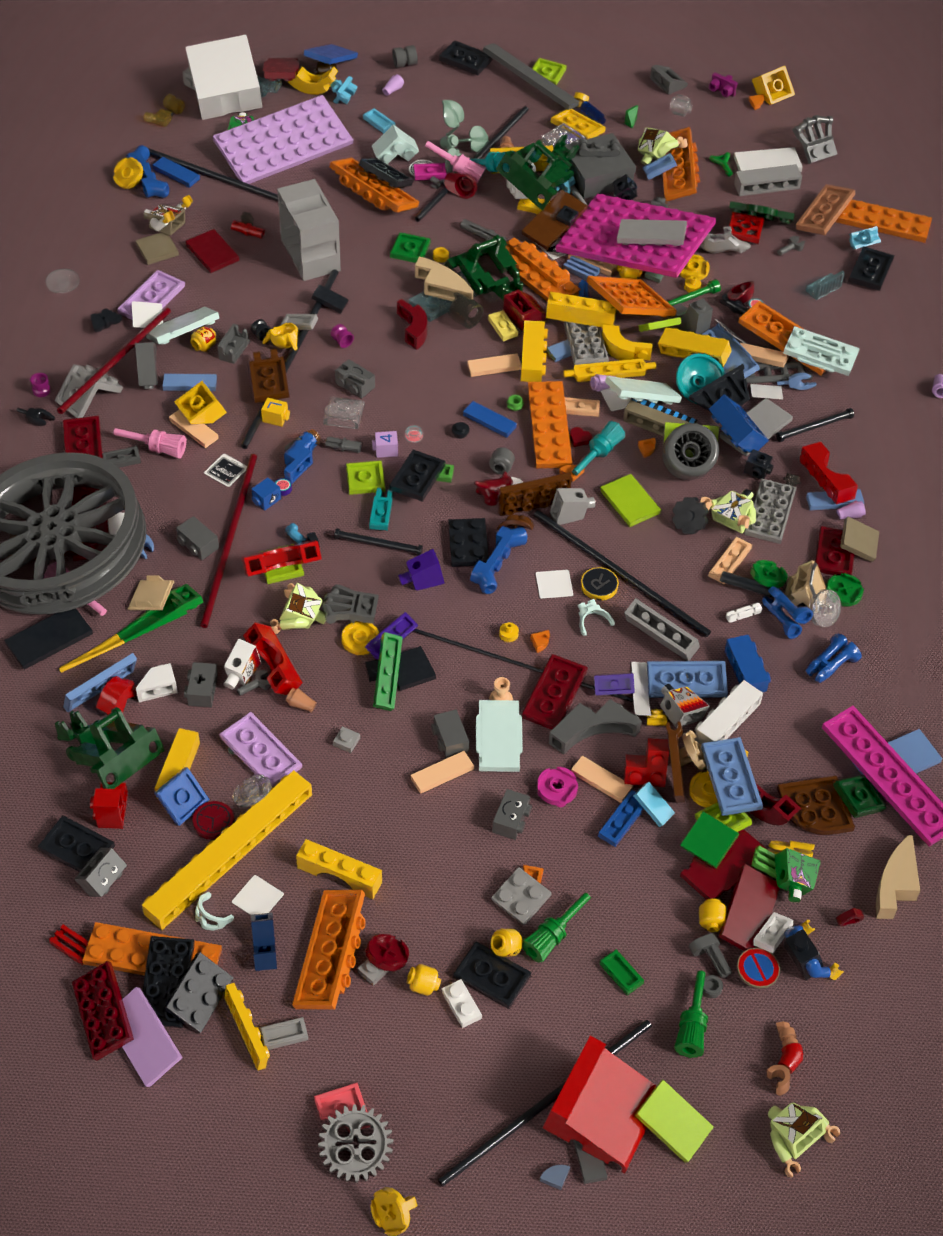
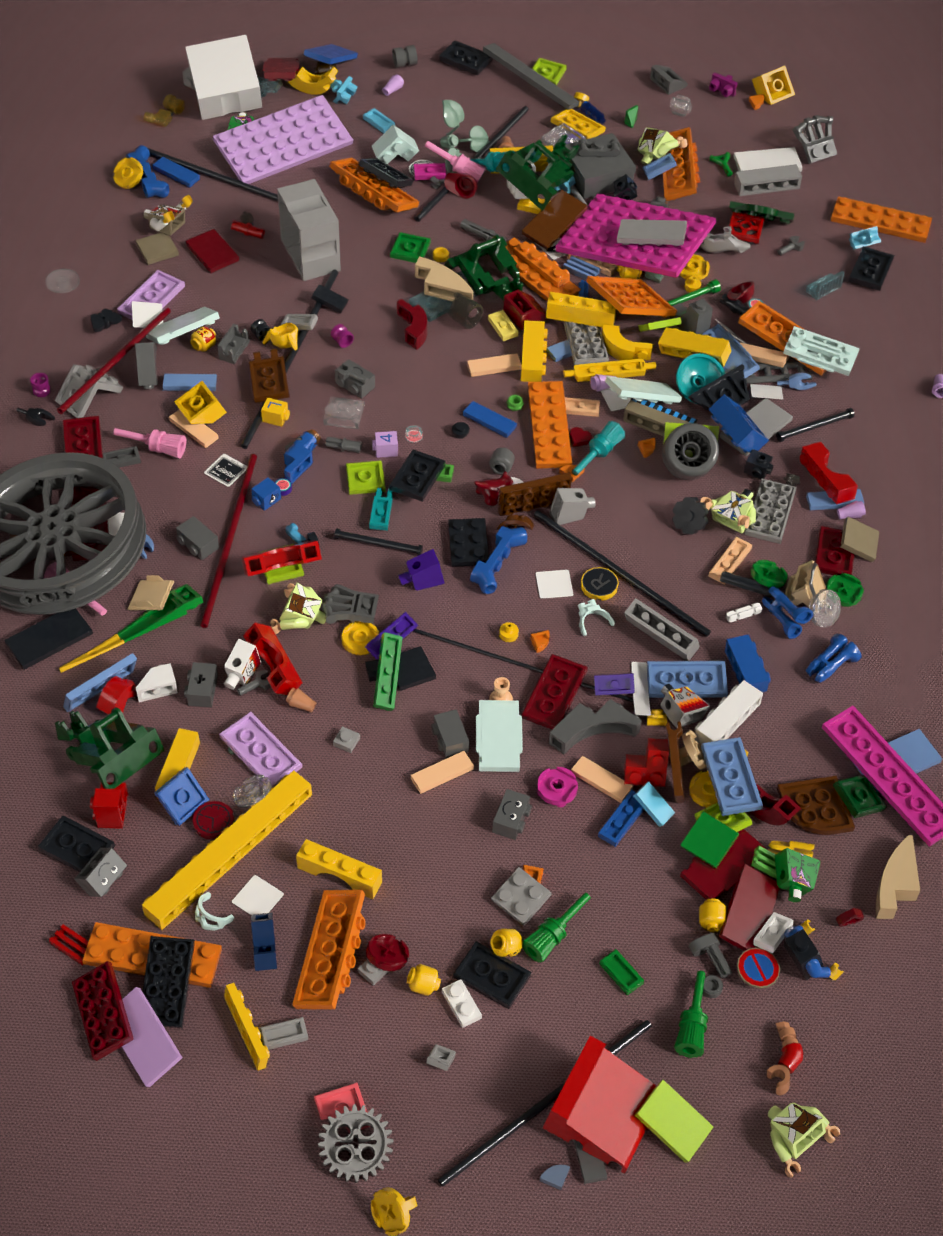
(198, 993): plate -> none
(441, 1057): none -> light grey tile
(567, 215): black tile -> none
(630, 500): lime tile -> none
(825, 209): nougat plate -> none

